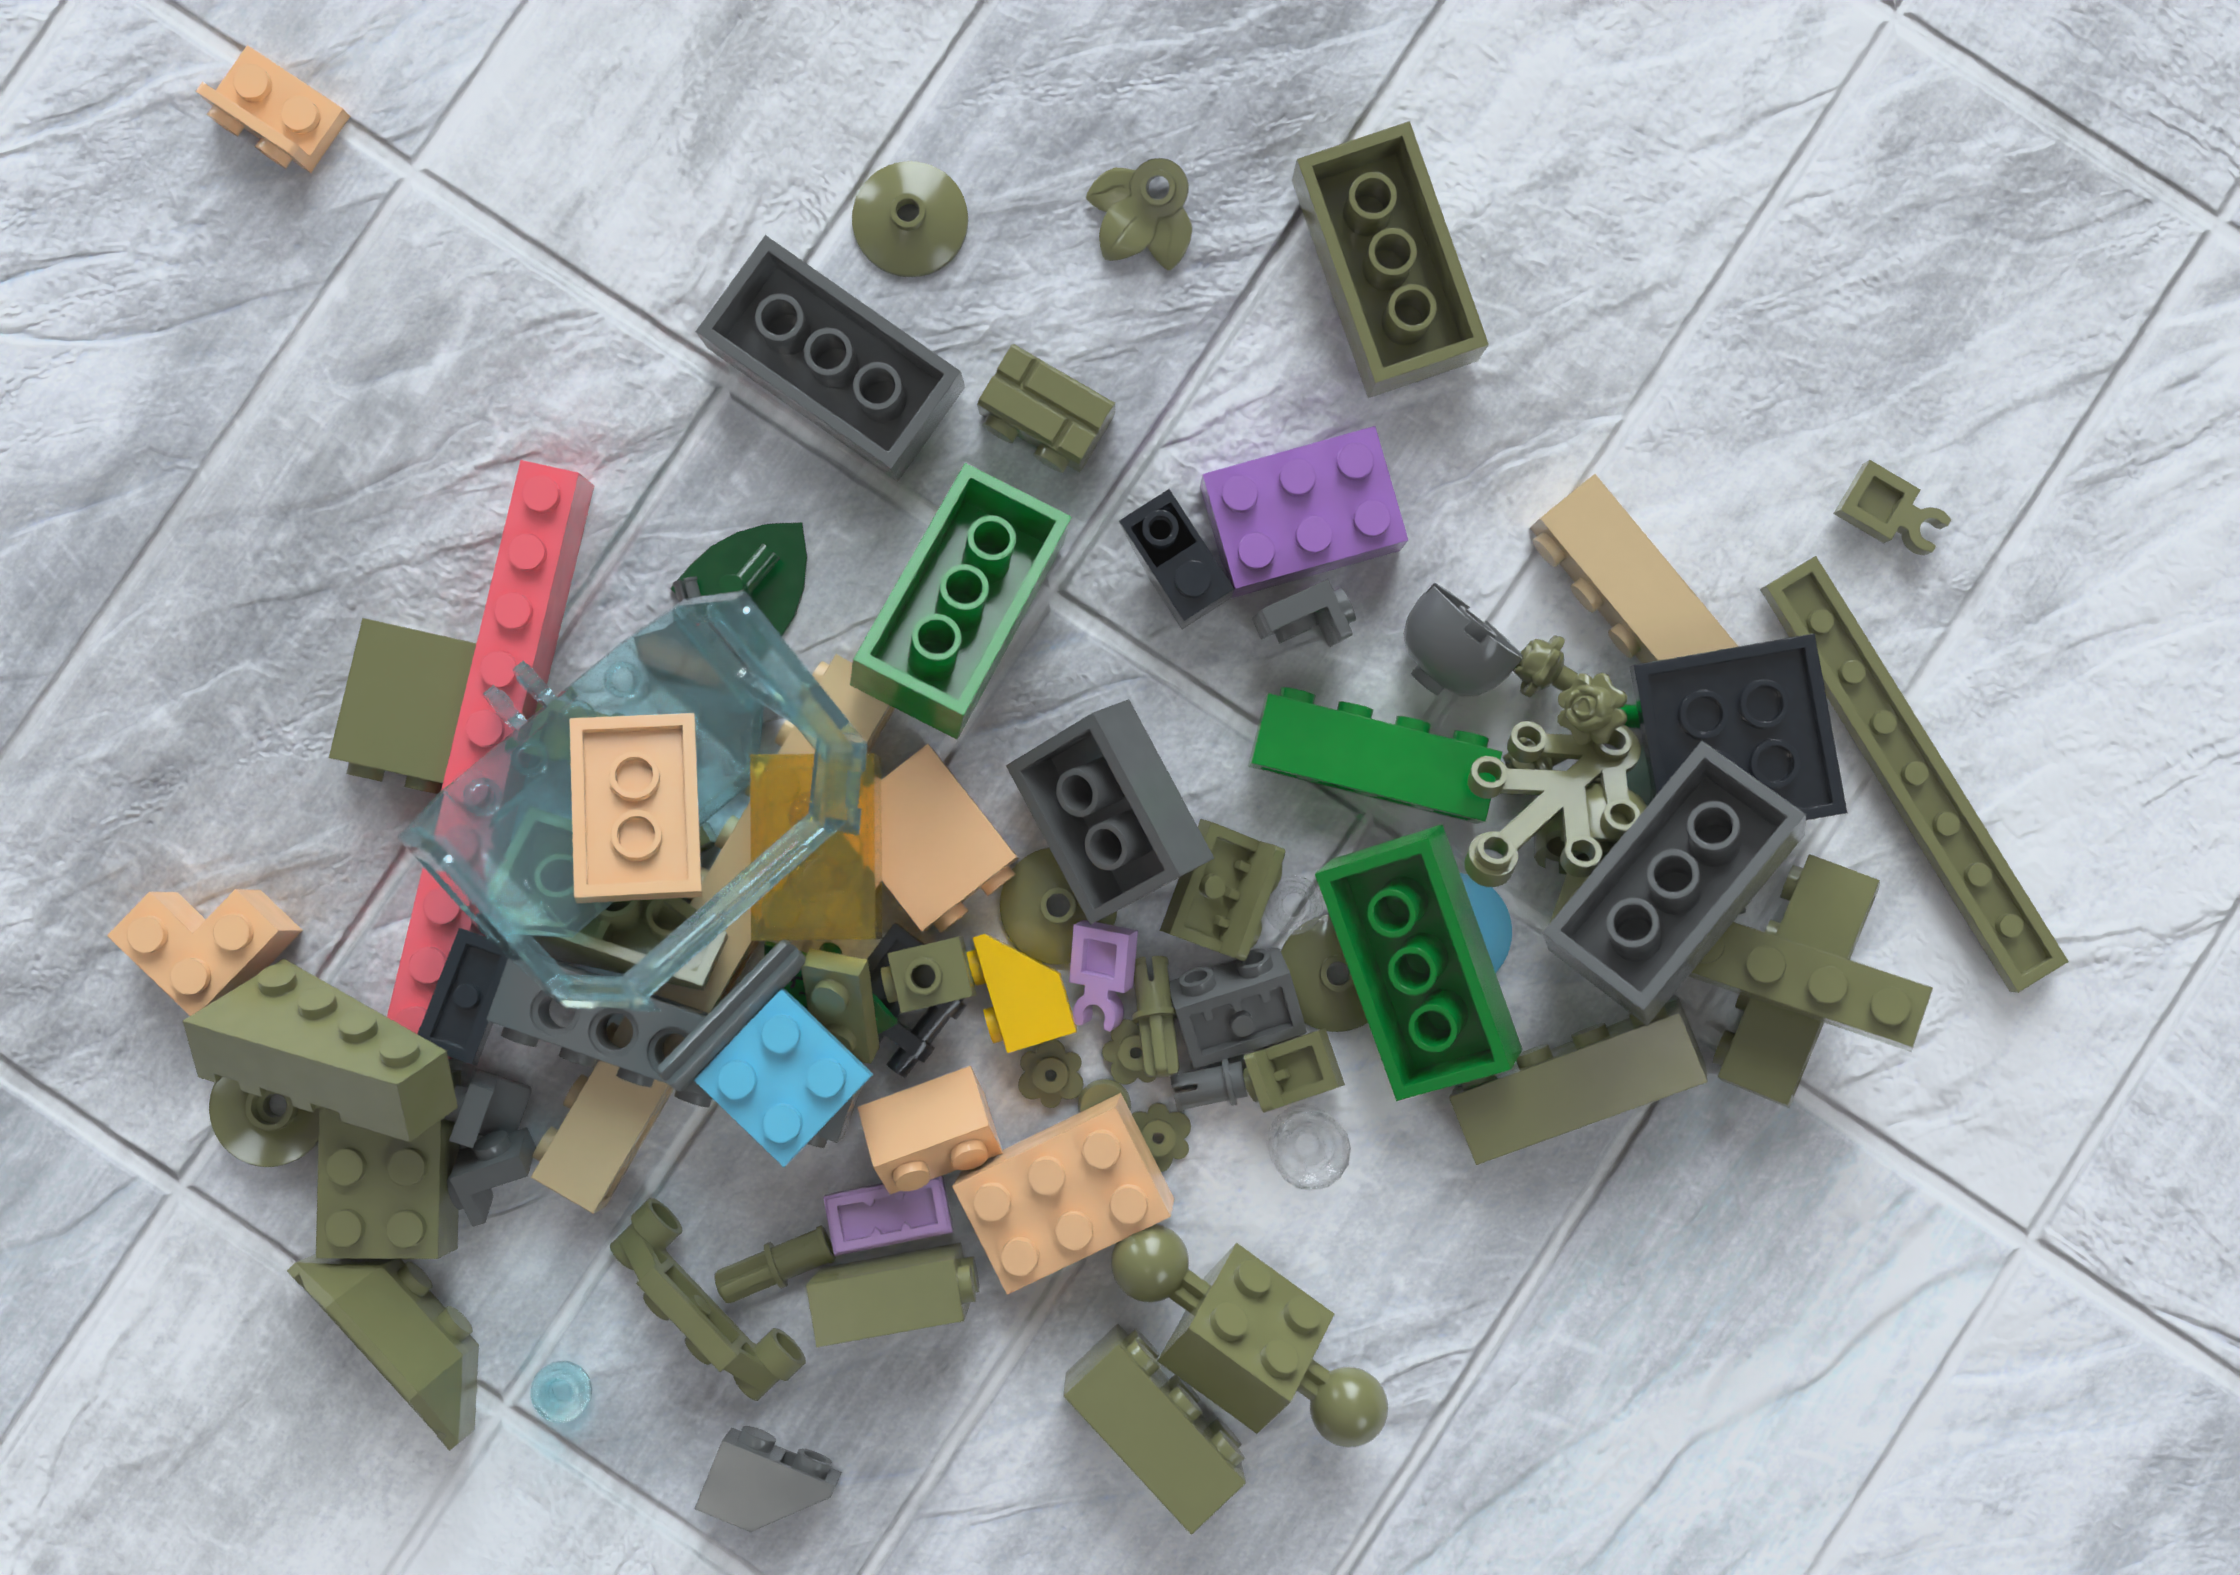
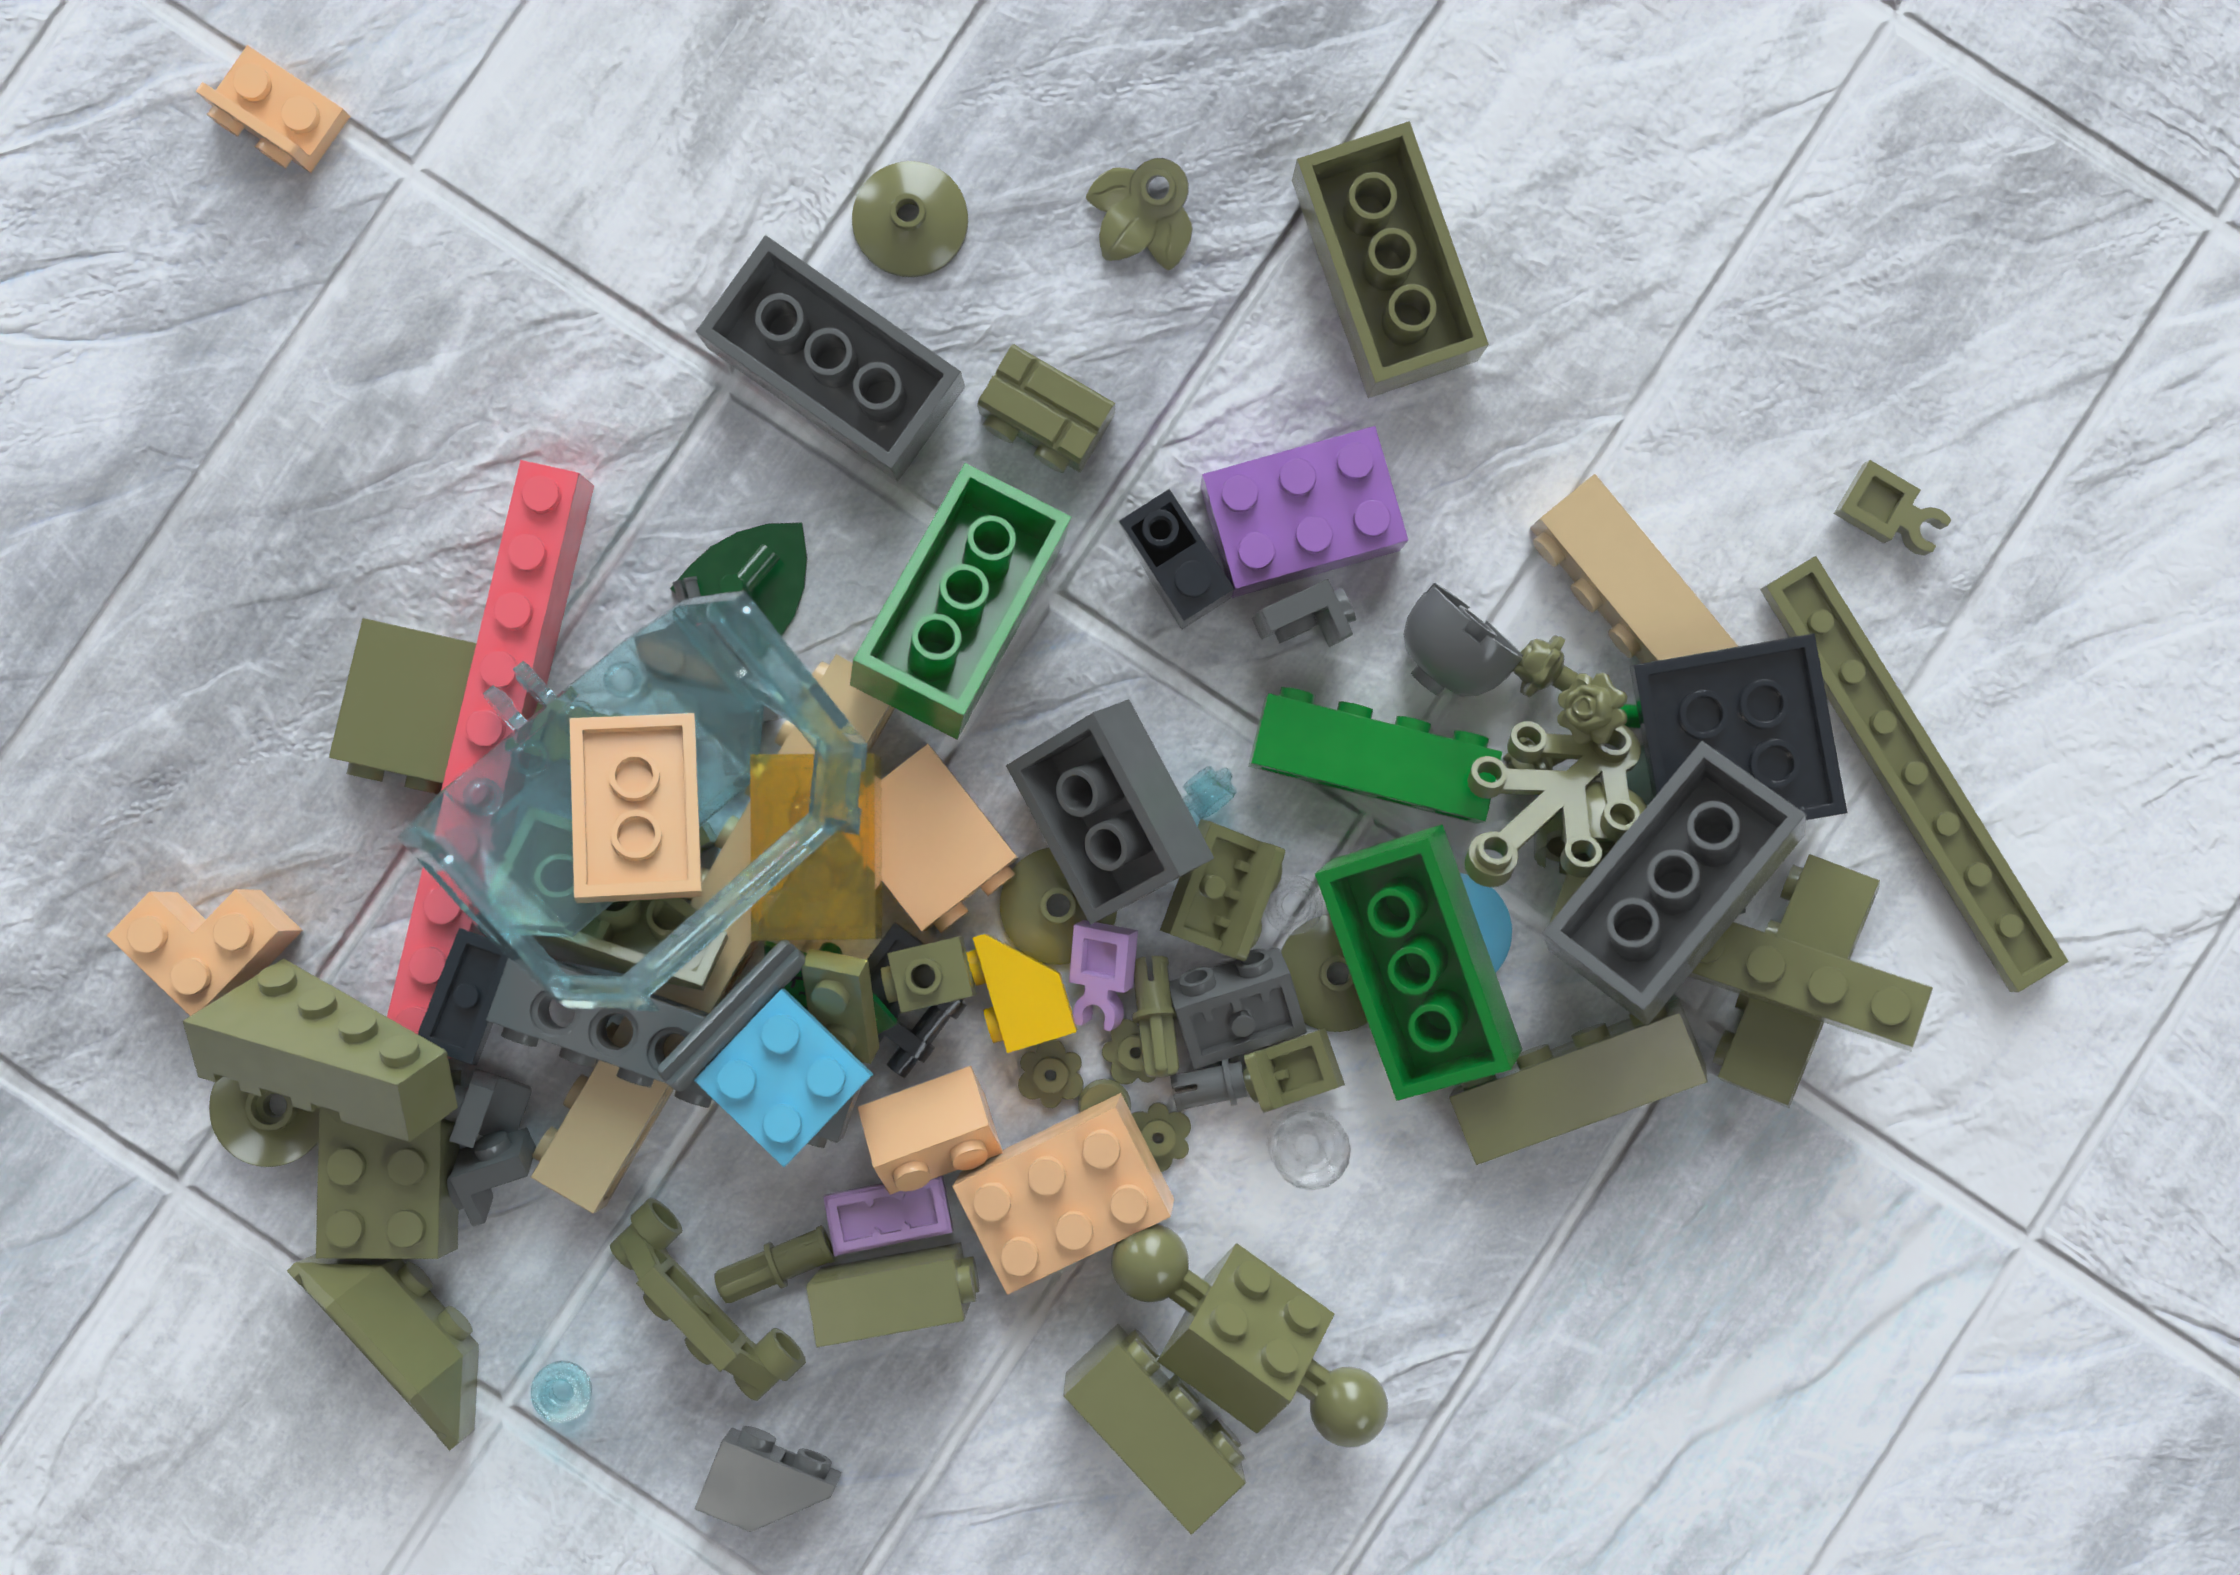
(1209, 791): none -> clear light blue plate

